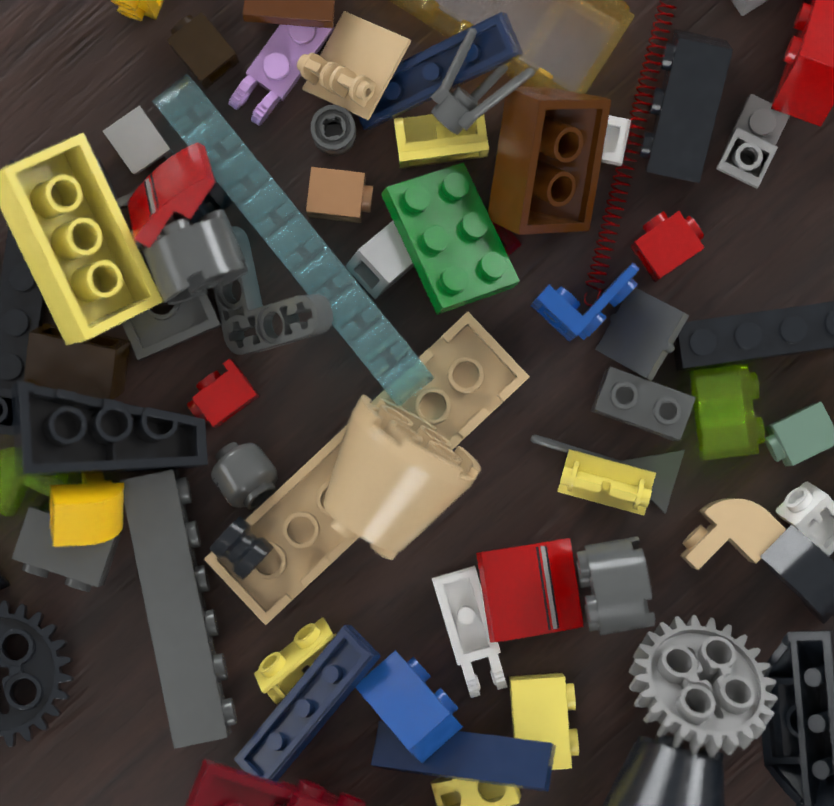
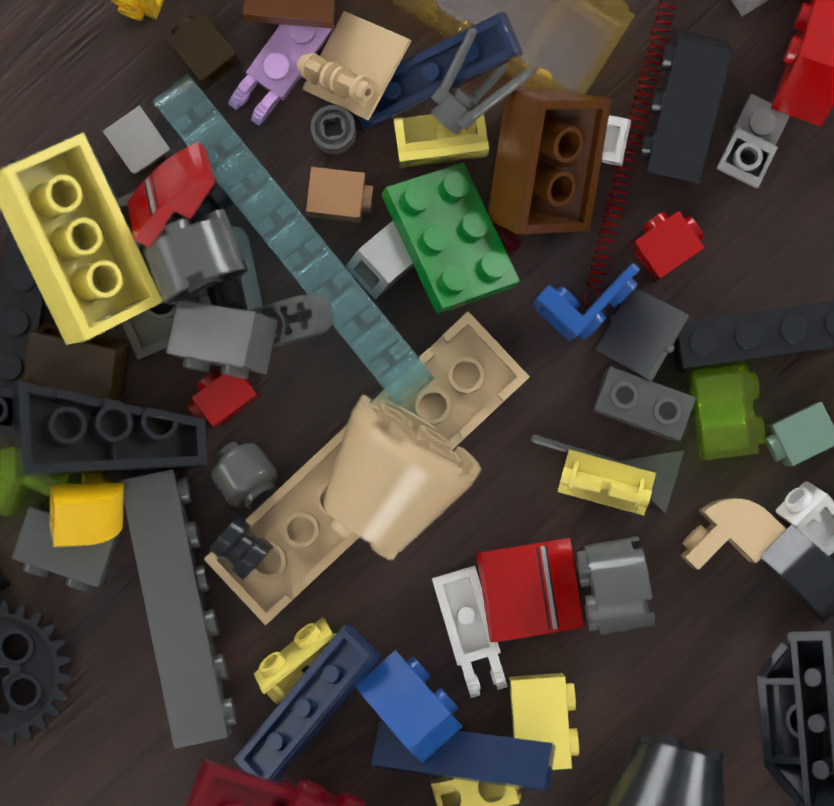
(221, 337): none -> dark grey brick
(702, 685): light grey gear -> none

